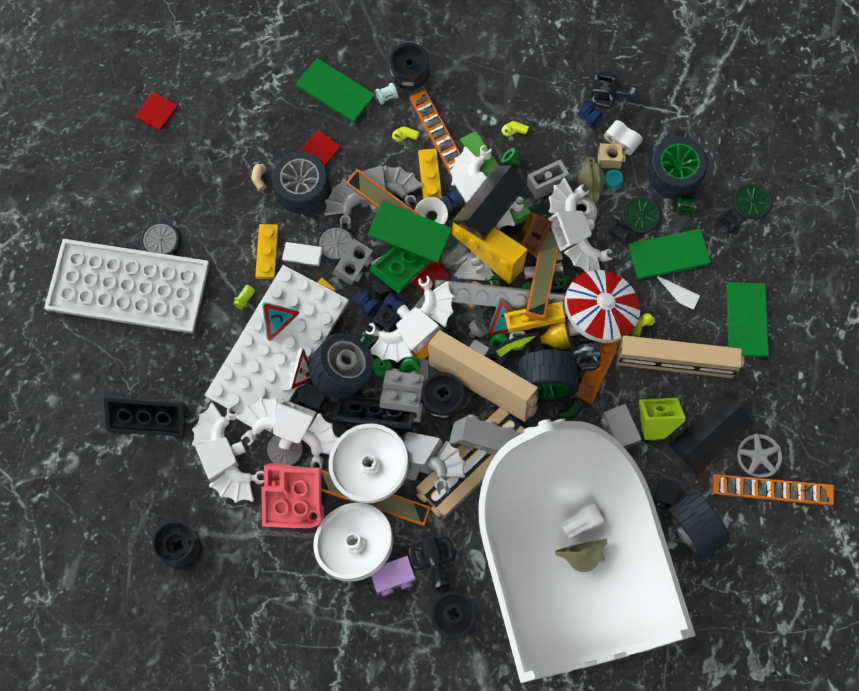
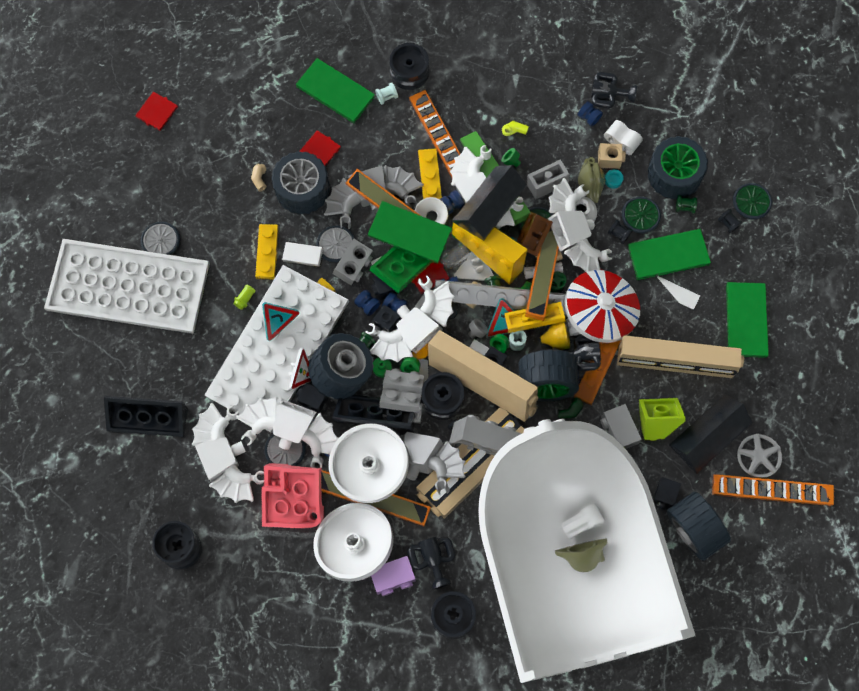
(405, 132): neon yellow arm -> none
(517, 342): sticker -> none
(645, 319): neon yellow arm -> none

